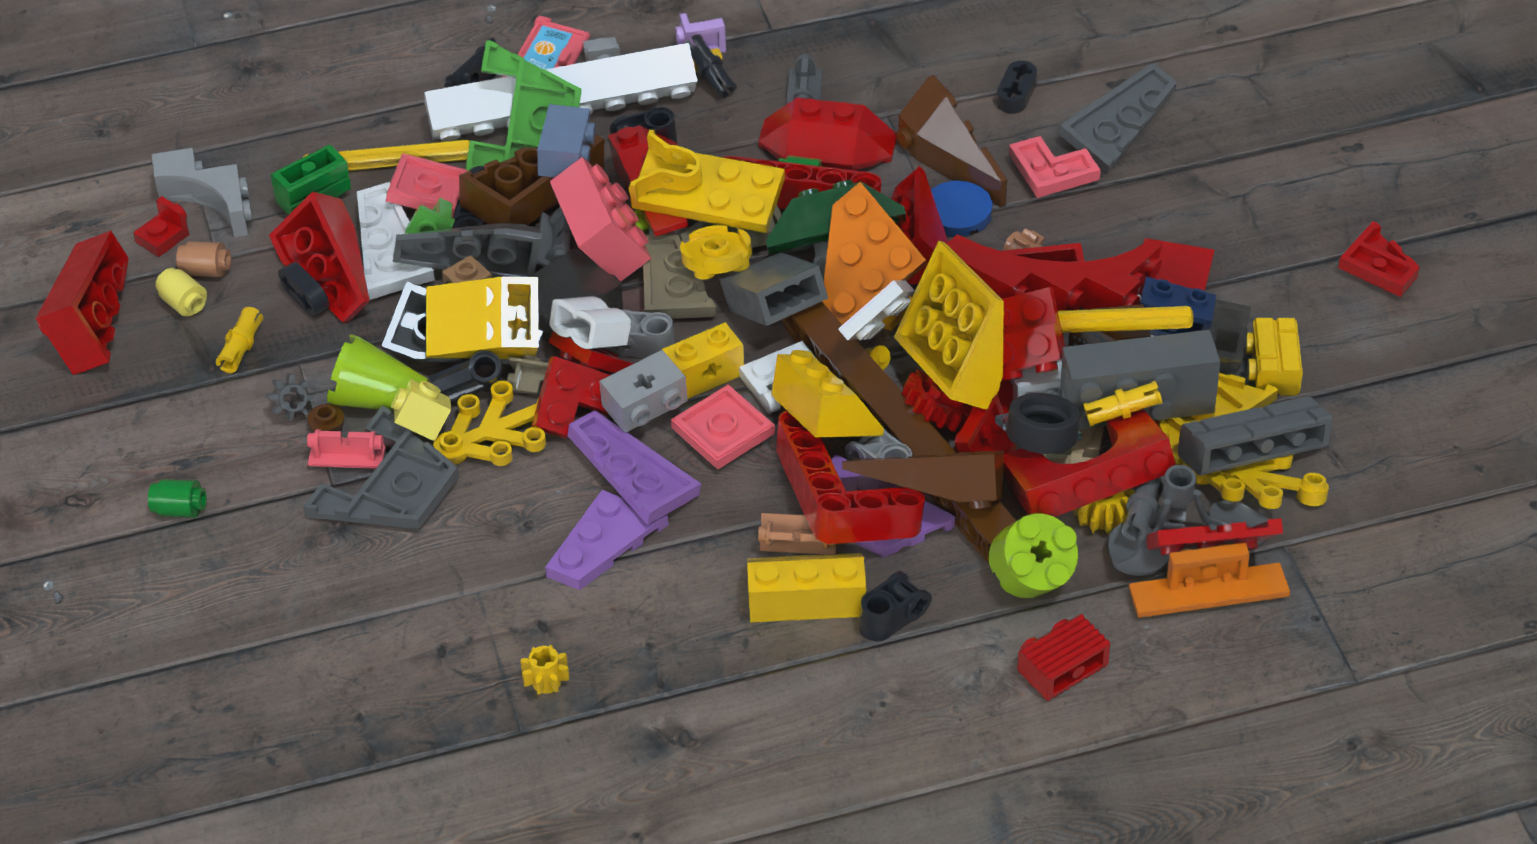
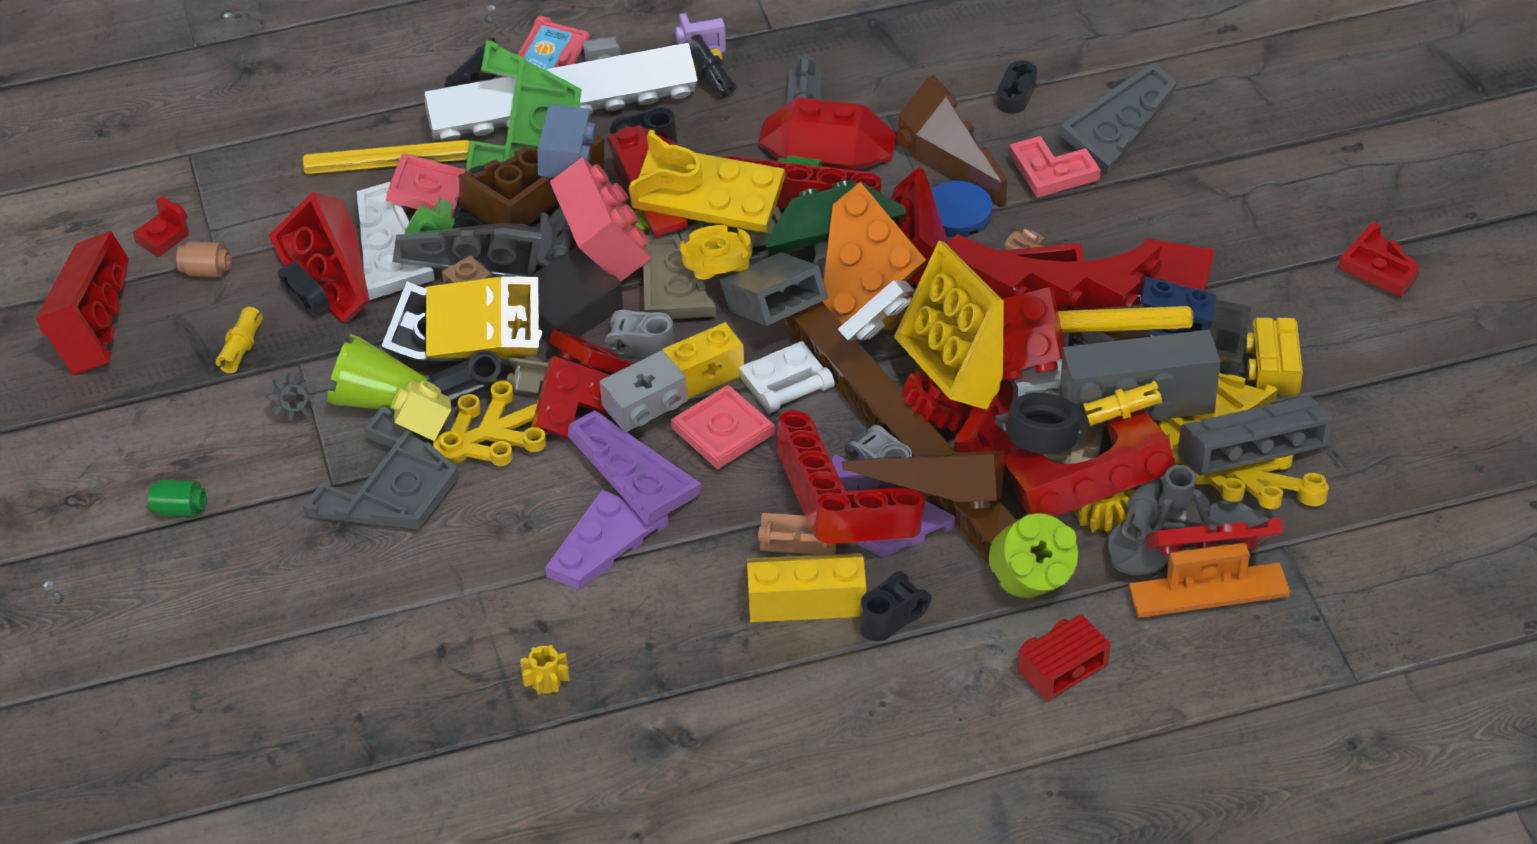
(181, 291): light yellow brick -> none
(219, 188): light grey arch -> none
(318, 172): green brick -> none
(326, 418): reddish brown plate -> none
(355, 451): coral hinge -> none
(590, 322): white brick -> none
(820, 398): yellow slope -> none
(880, 355): yellow piece -> none

